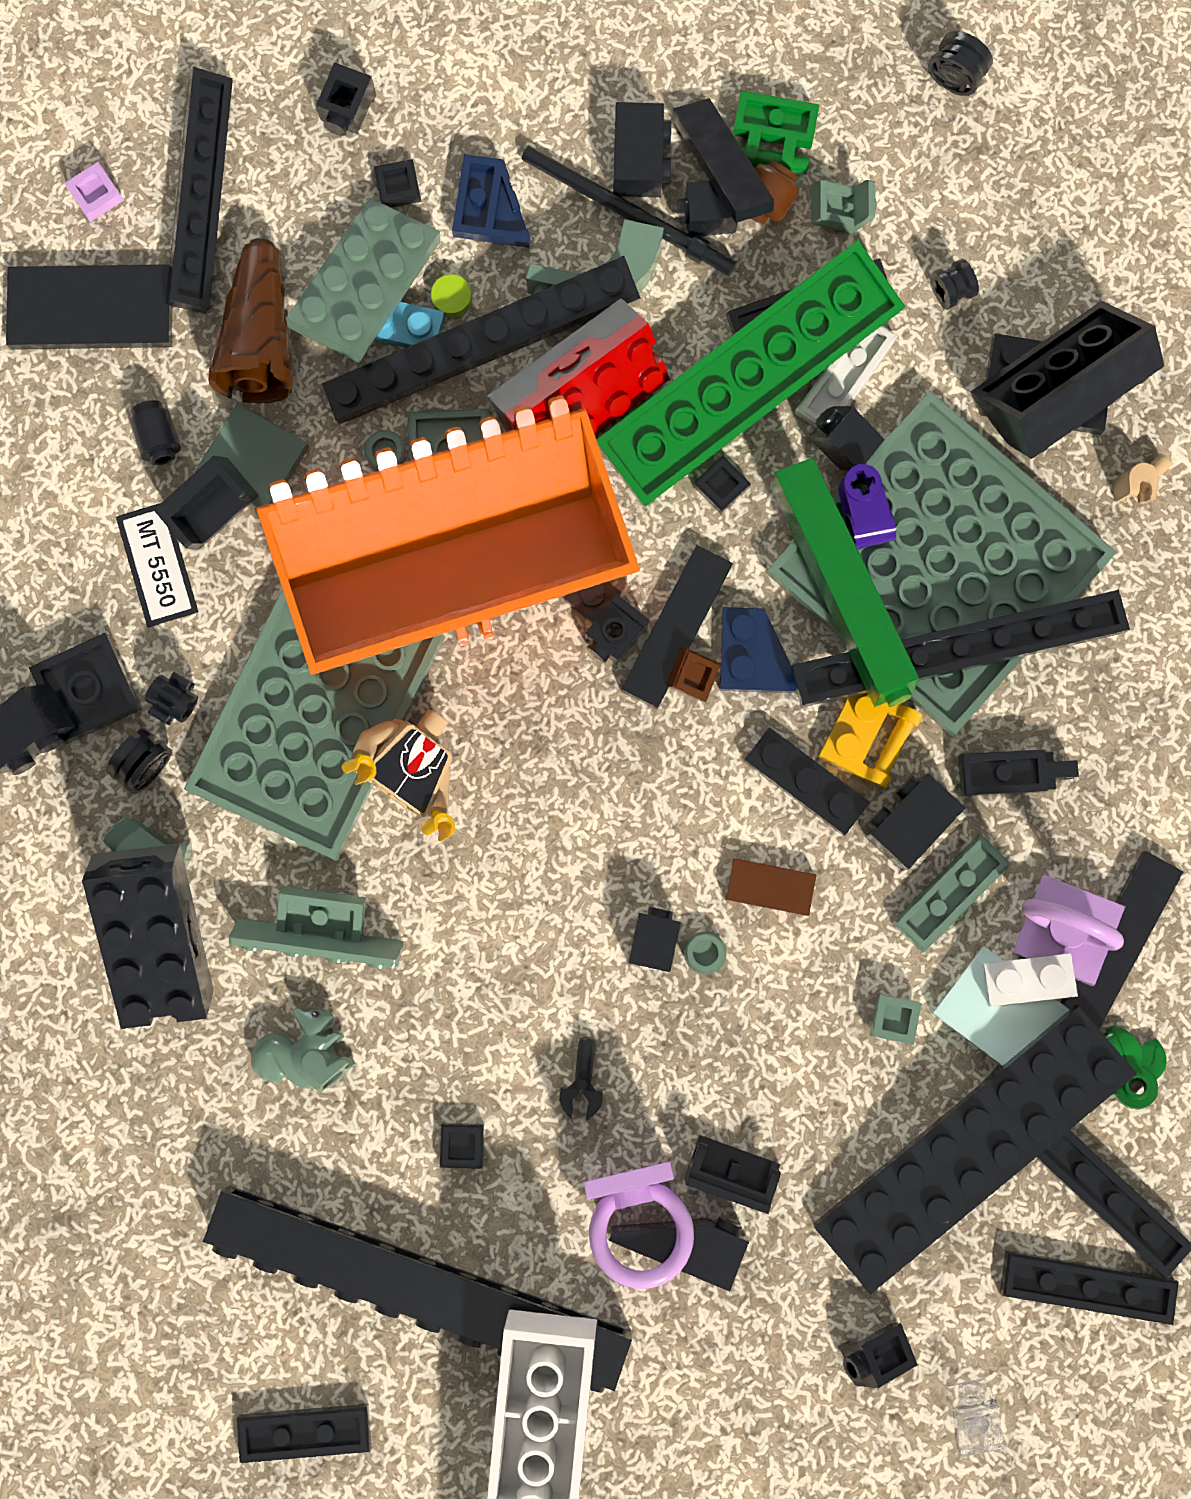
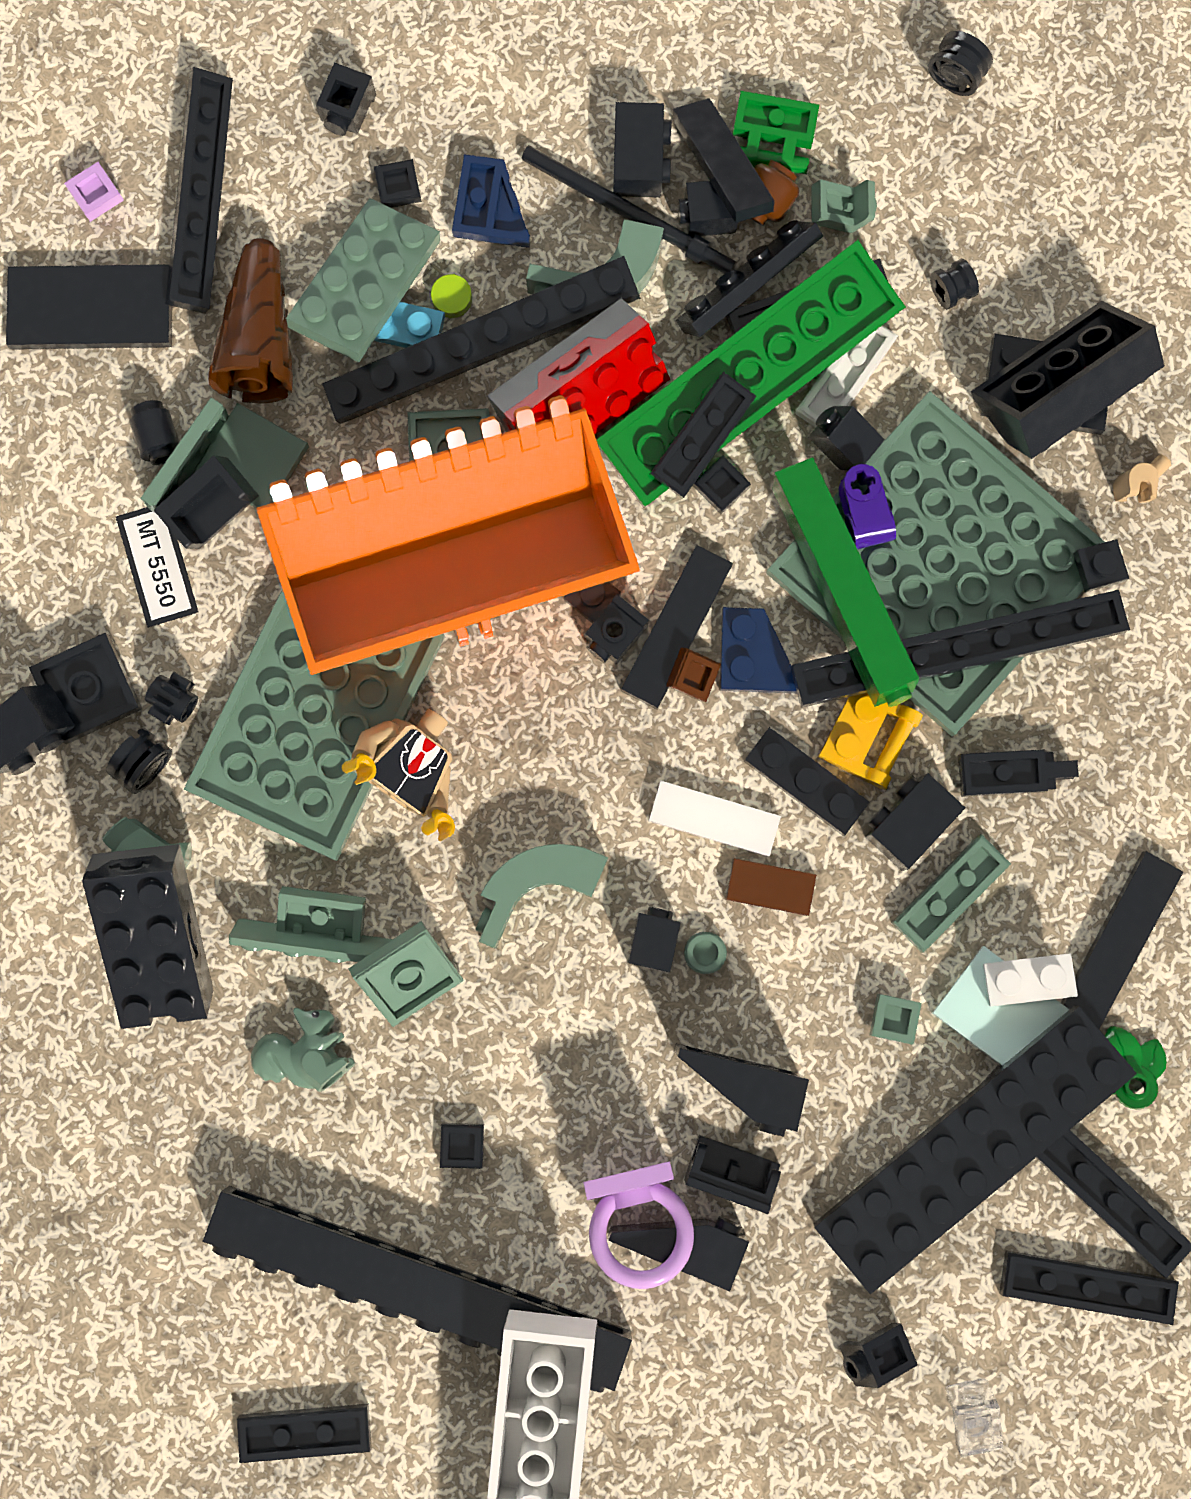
(187, 454): none -> sand green tile
(381, 440): sand green tile -> none
(406, 974): none -> tile
(543, 865): none -> sand green arch
(582, 1080): black bar -> none
(702, 435): none -> black tile
(714, 818): none -> white tile
(740, 284): none -> black plate
(762, 1092): none -> black slope
(1073, 922): lavender tile -> none
(1101, 565): none -> black plate

